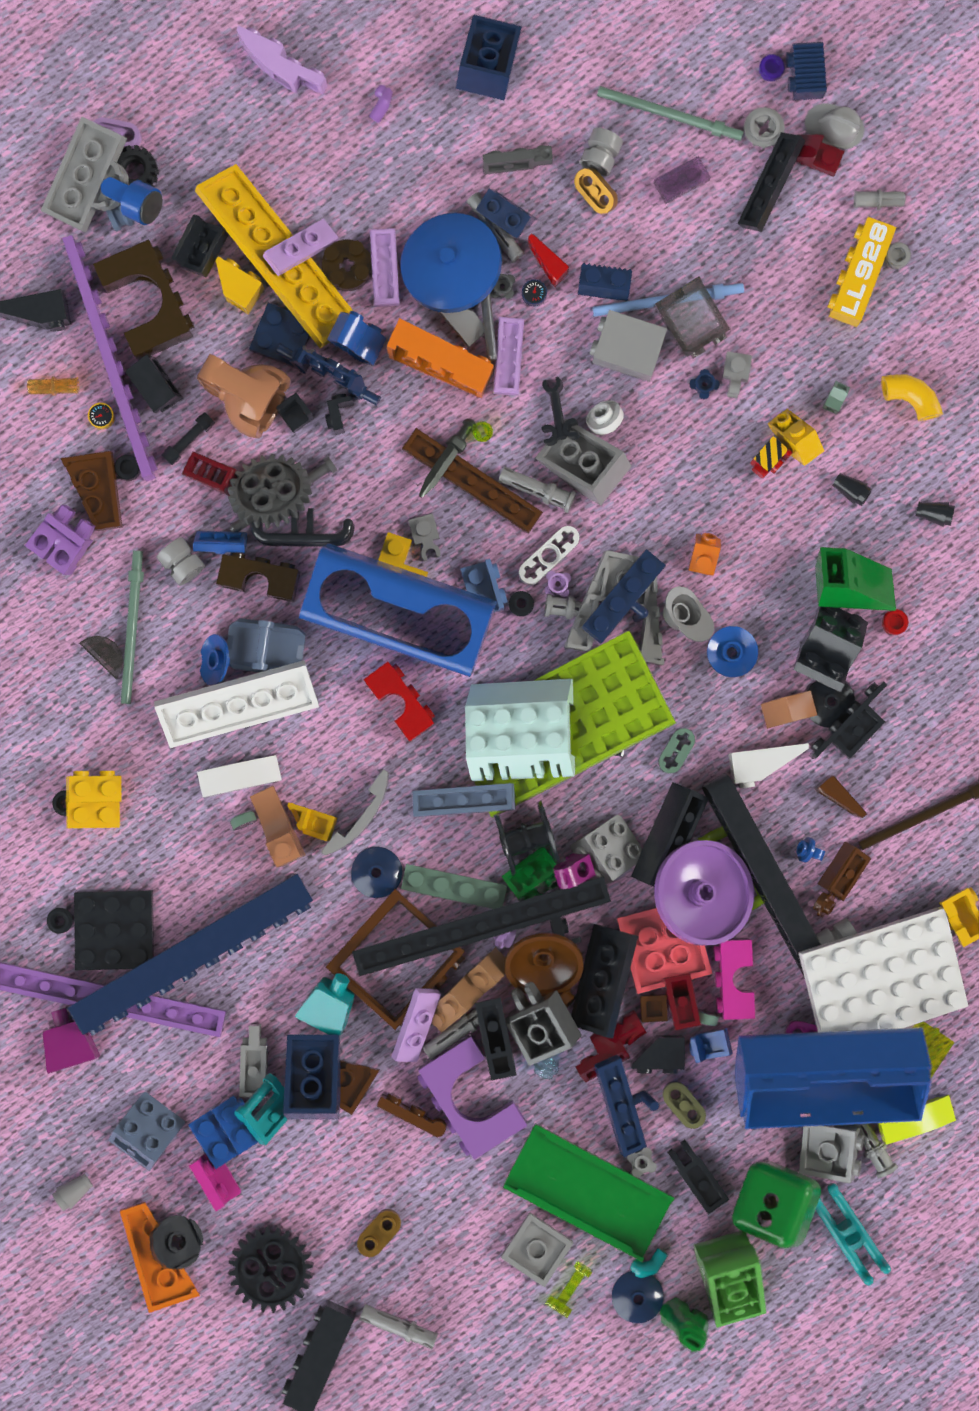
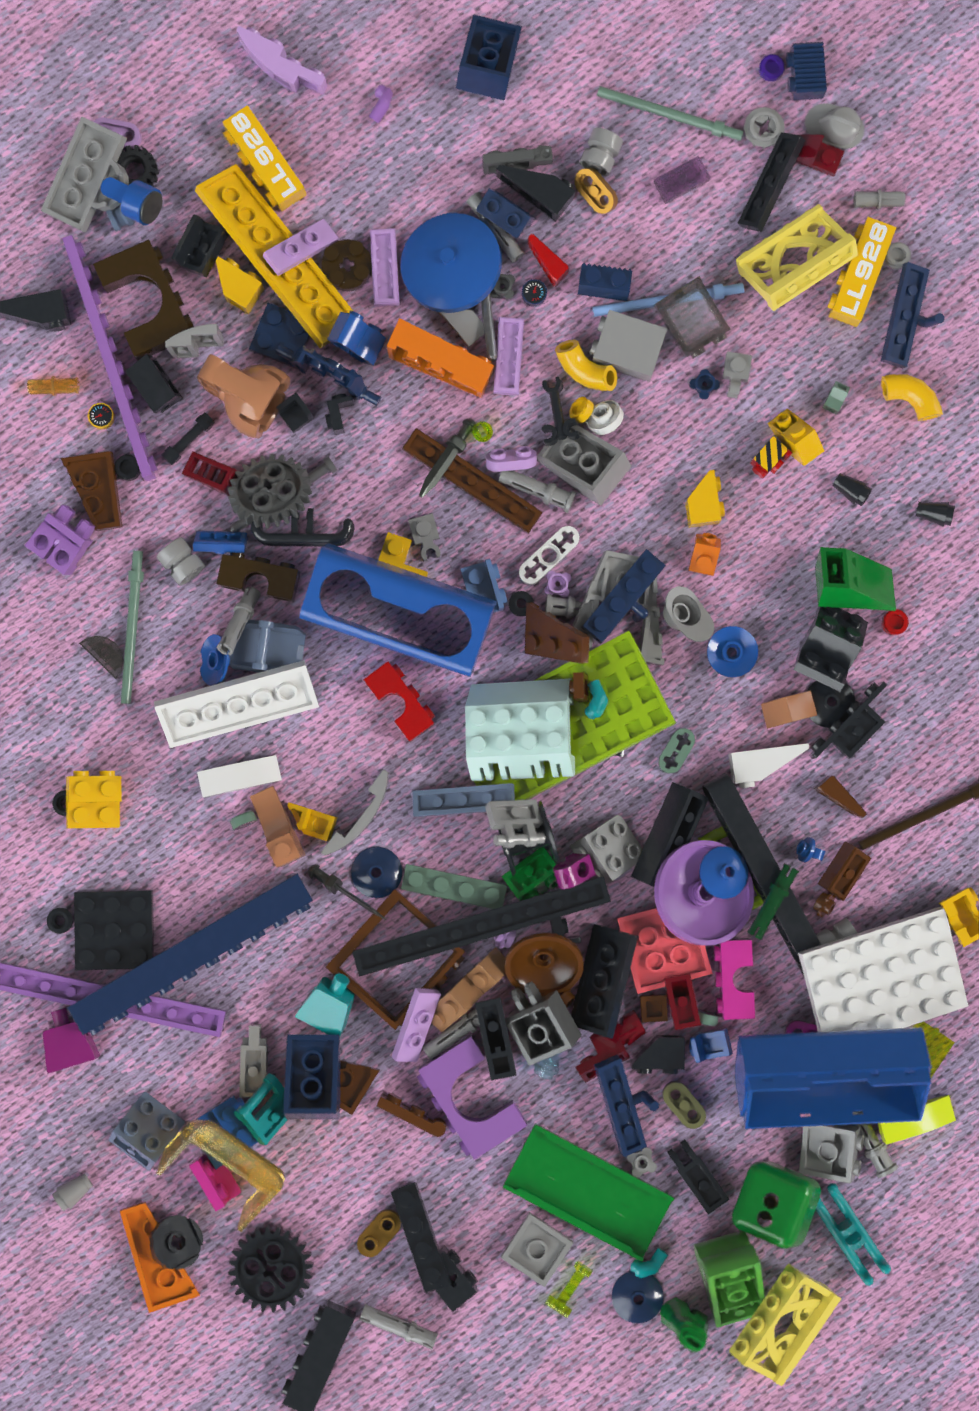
(187, 342): none -> light grey slope
(235, 1155): none -> clear yellow windscreen
(242, 613): none -> light grey pin
(264, 159): none -> yellow brick
(334, 884): none -> pearl dark grey sword
(421, 1238): none -> black plate
(464, 1285): none -> black brick
(512, 459): none -> lavender plate
(515, 815): none -> light grey plate
(540, 189): none -> black slope
(552, 638): none -> reddish brown wing
(579, 688): none -> reddish brown plate
(581, 409): none -> yellow tile
(583, 369): none -> yellow cylinder
(598, 702): none -> teal arm
(703, 504): none -> yellow slope
(713, 872): none -> blue dish
(773, 901): none -> dark green pin
(788, 1347): none -> light yellow fence
(797, 234): none -> light yellow fence
(906, 315): none -> dark blue plate

